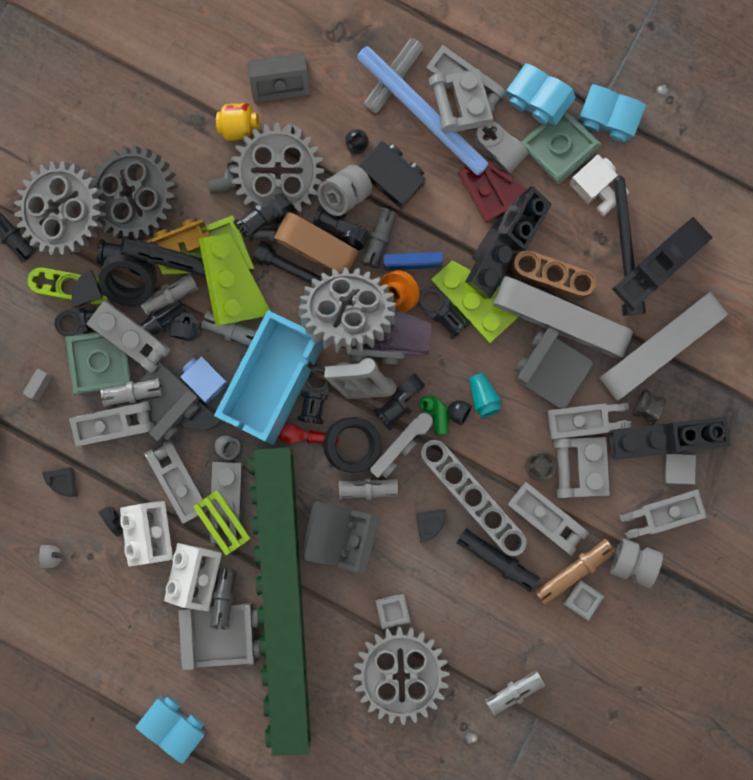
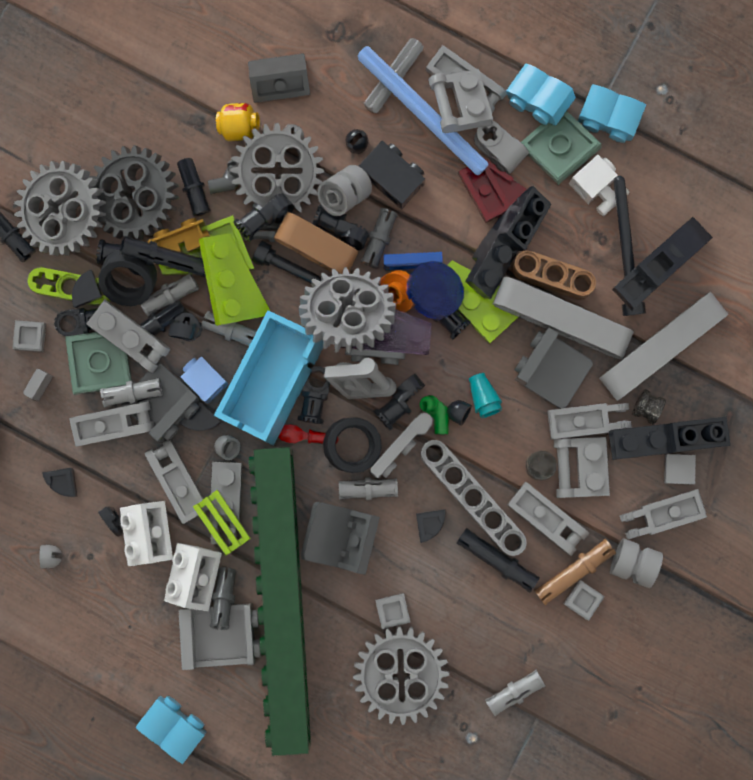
(29, 336): none -> light grey tile
(193, 187): none -> black axle
(435, 290): none -> clear blue tile

